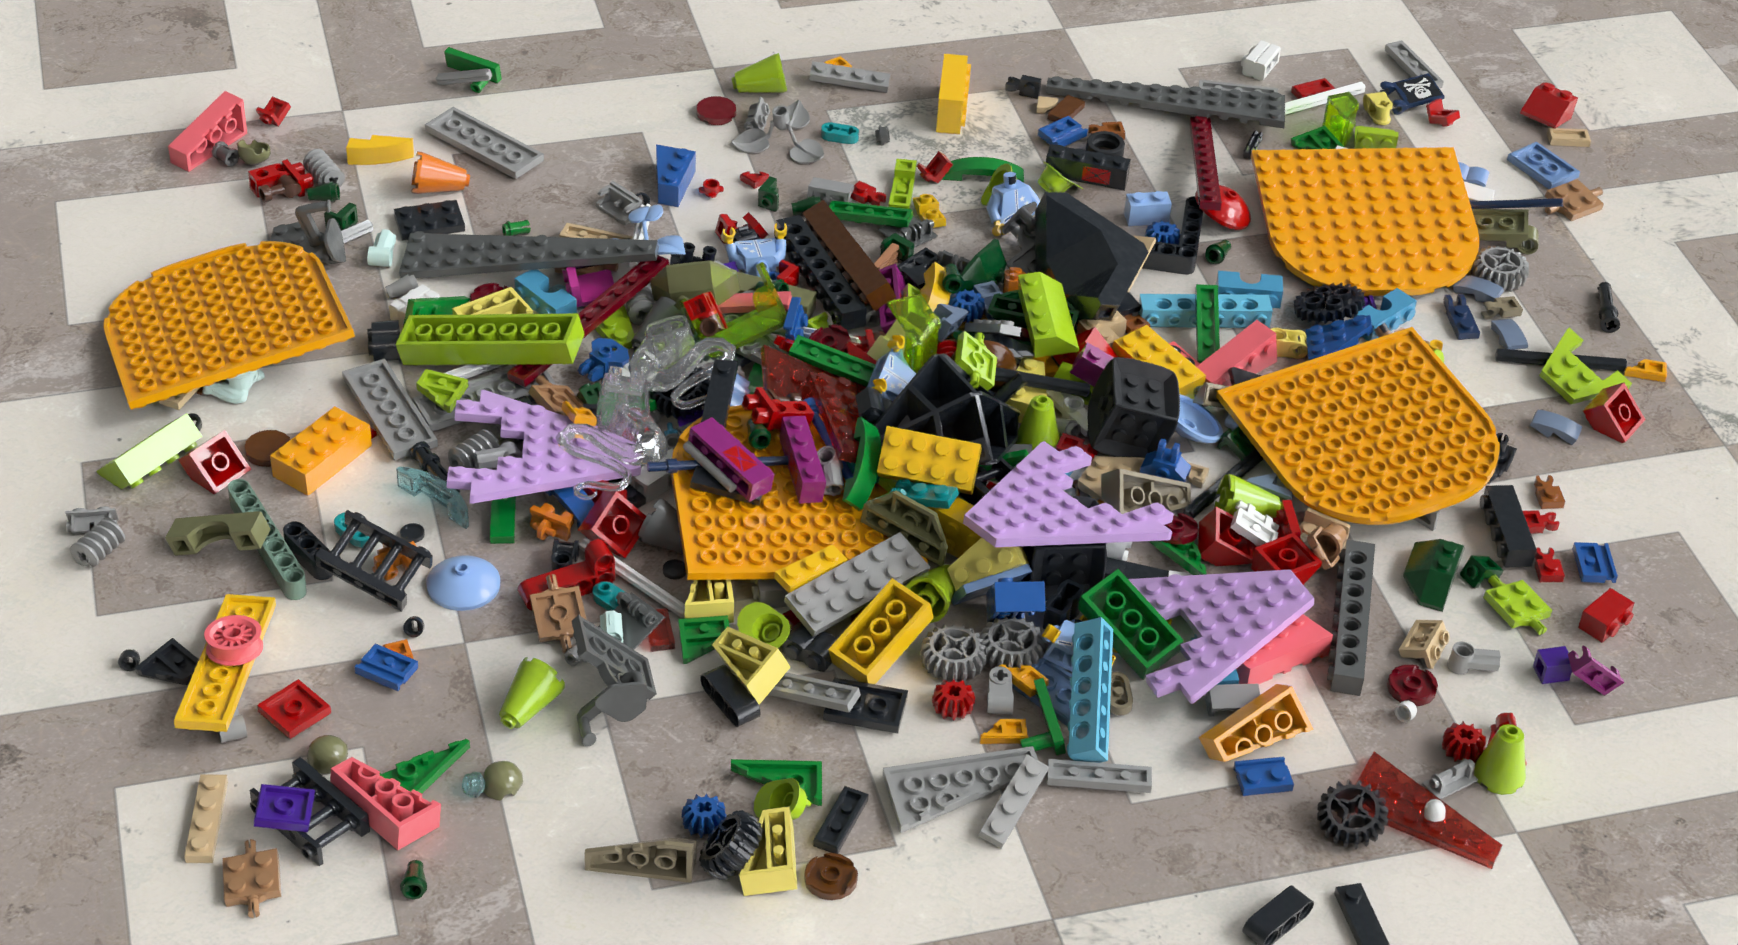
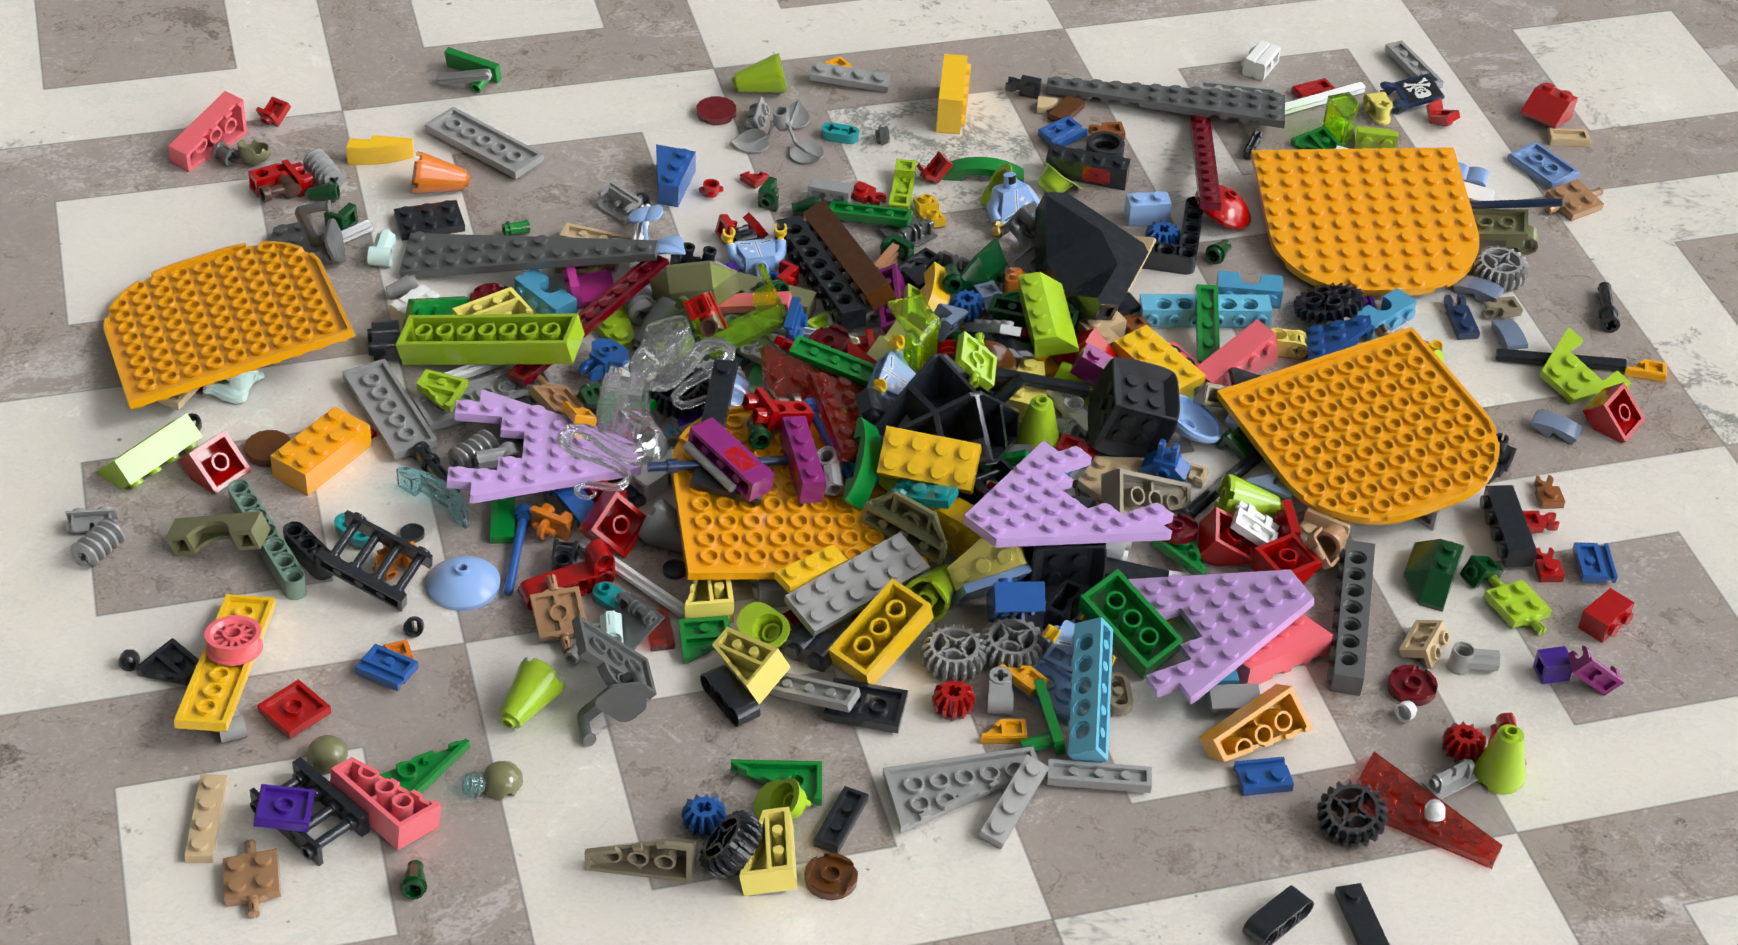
(522, 518): none -> blue piece

